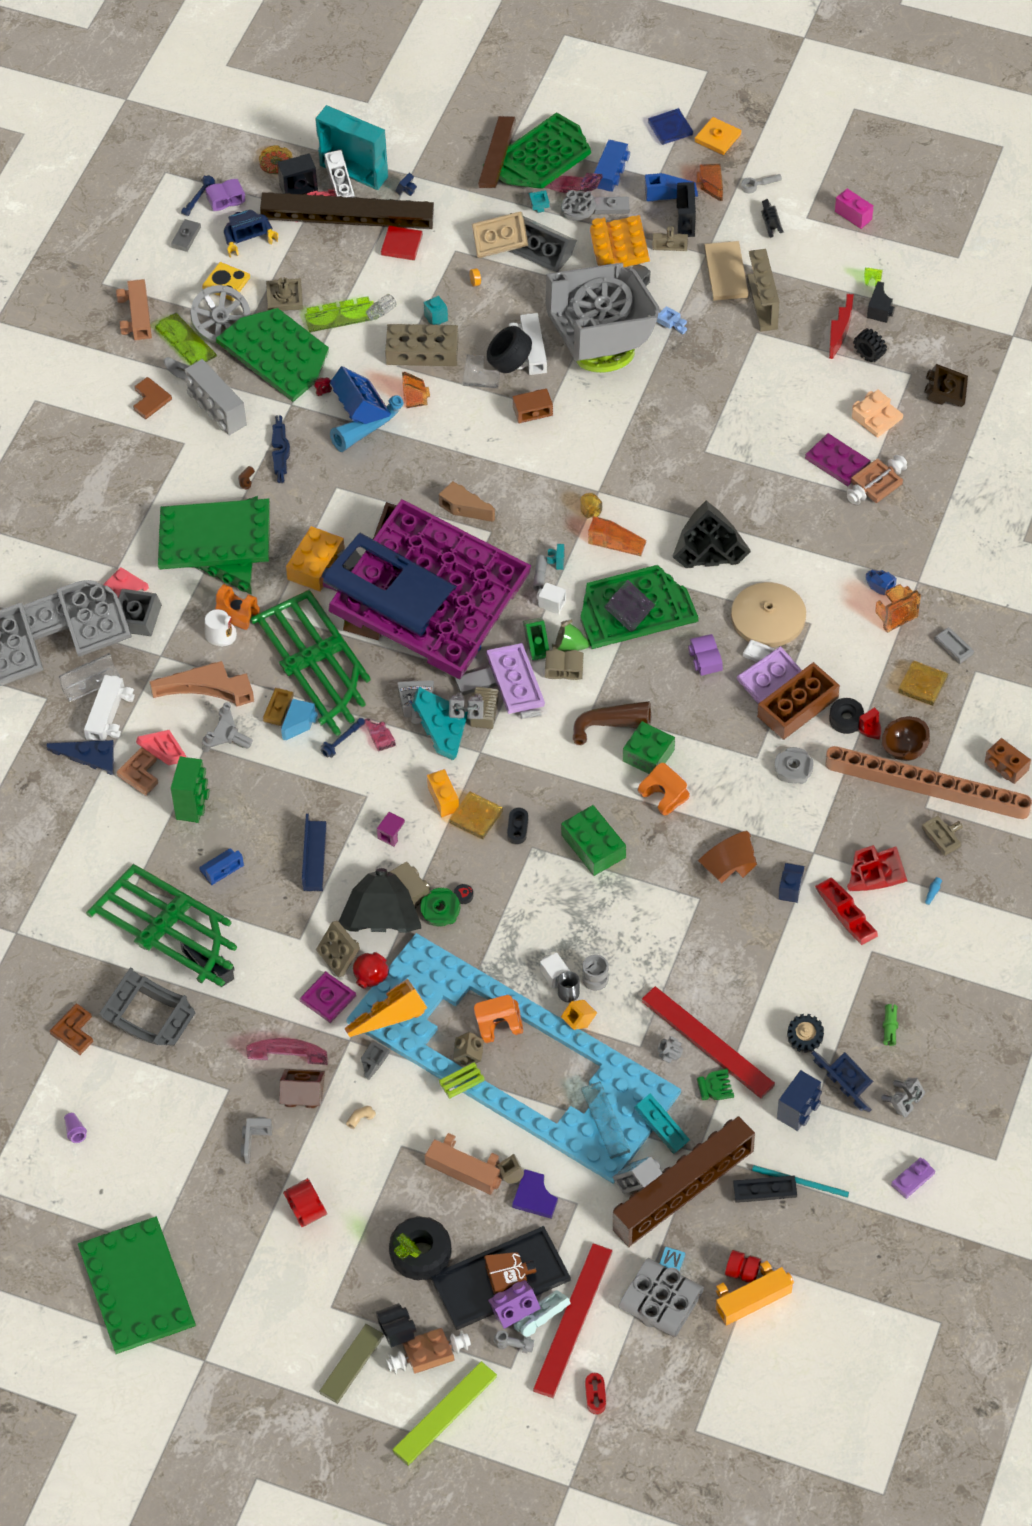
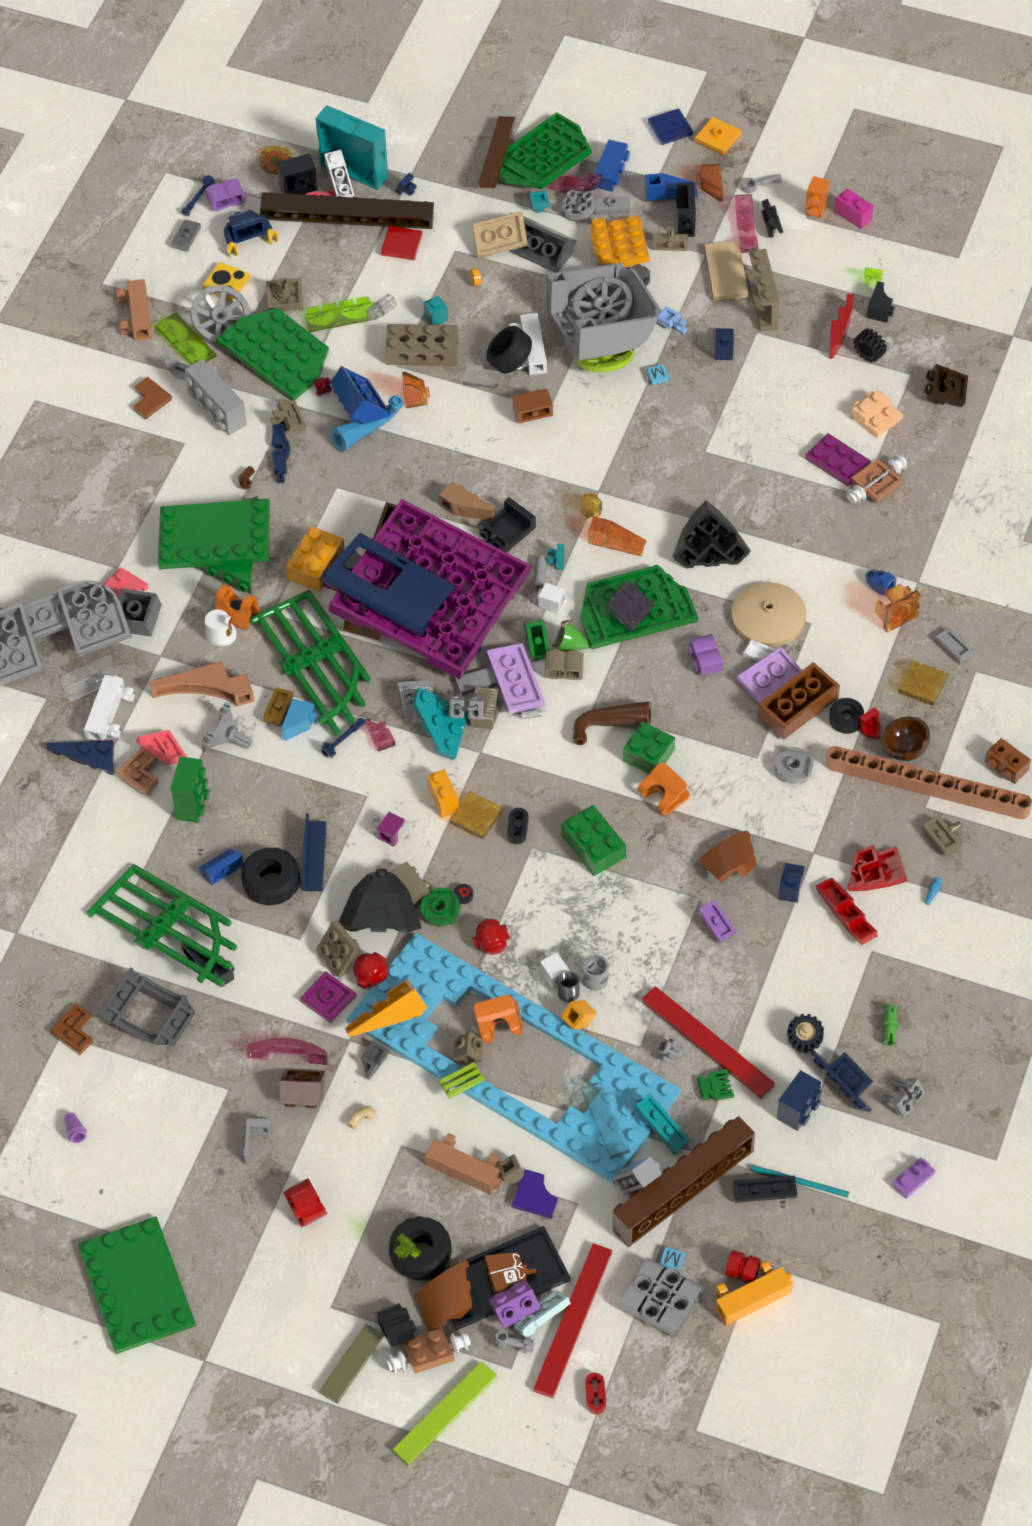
(270, 861): none -> black tyre
(290, 414): none -> dark tan plate
(445, 1296): none -> dark orange slope
(491, 936): none -> red plant
(508, 526): none -> black panel
(657, 374): none -> medium azure tile
(716, 921): none -> medium lavender plate
(724, 344): none -> dark blue arch
(745, 223): none -> clear pink slope
(817, 197): none -> orange brick

